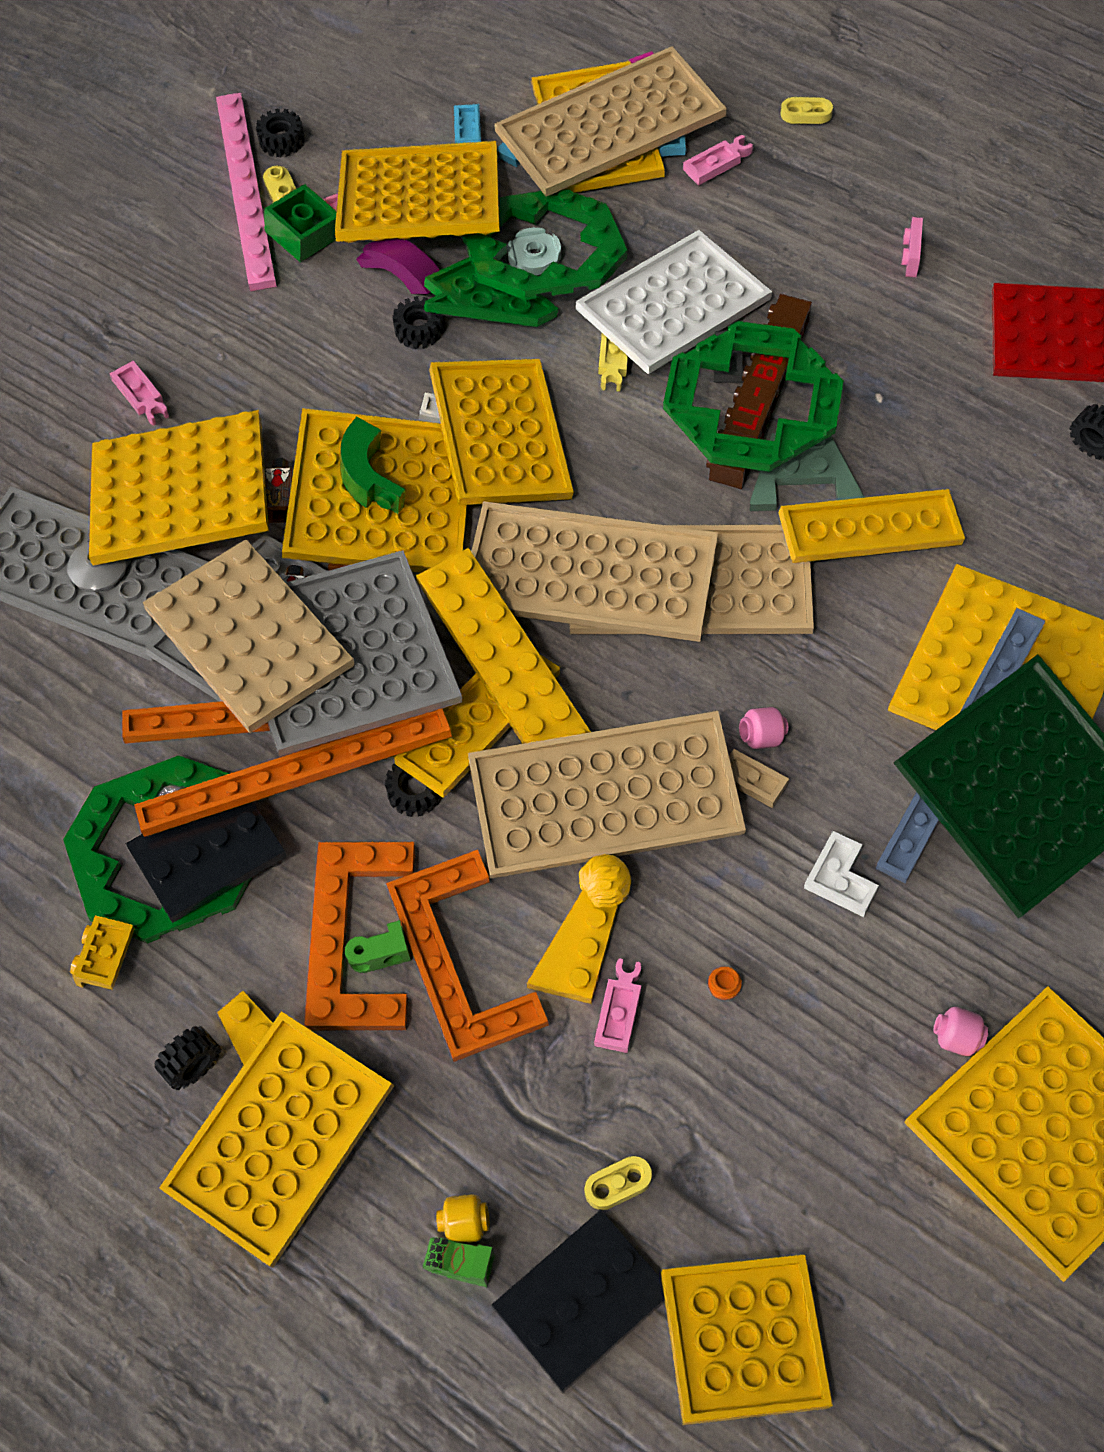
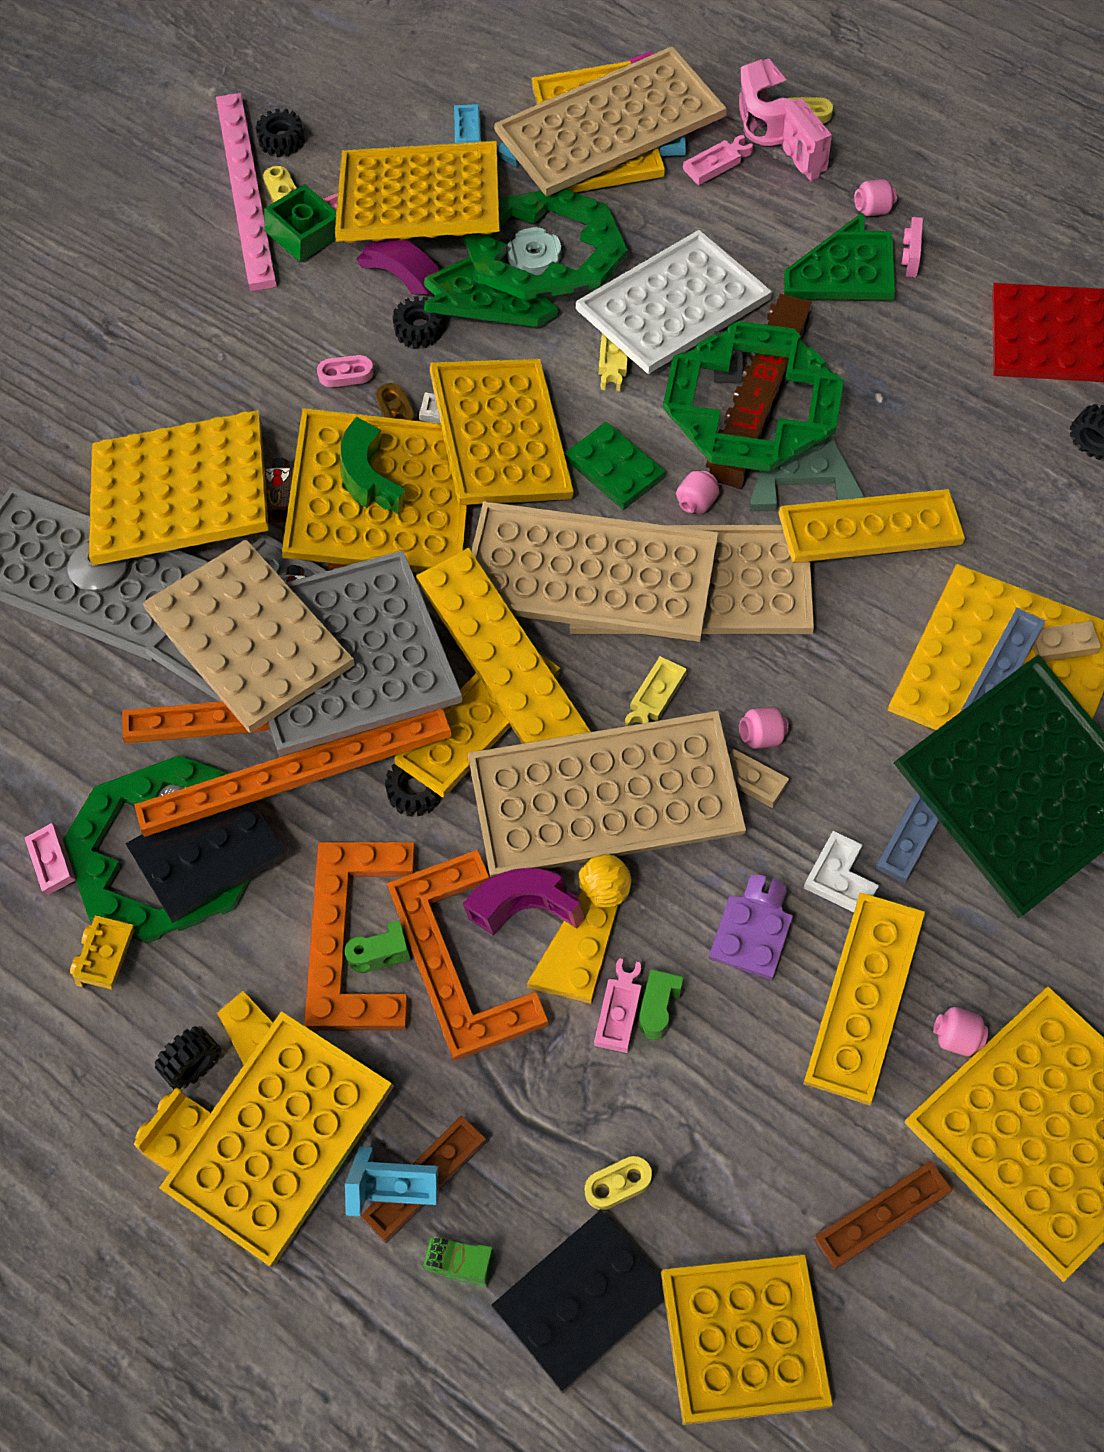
(50, 859): none -> bright pink plate
(139, 391): bright pink plate -> none
(170, 1129): none -> yellow bracket
(345, 371): none -> bright pink plate
(388, 1183): none -> medium azure bracket
(399, 406): none -> pearl gold plate
(450, 1154): none -> dark orange plate
(463, 1218): yellow head -> none
(519, 890): none -> magenta arch
(614, 465): none -> green plate
(655, 1004): none -> bright green leg
(656, 692): none -> light yellow plate
(697, 492): none -> bright pink head
(724, 983): orange plate -> none
(753, 929): none -> medium lavender plate
(787, 120): none -> bright pink piece
(845, 266): none -> green wing
(864, 999): none -> yellow plate
(875, 197): none -> bright pink head
(882, 1215): none -> dark orange plate
(1067, 641): none -> tan plate

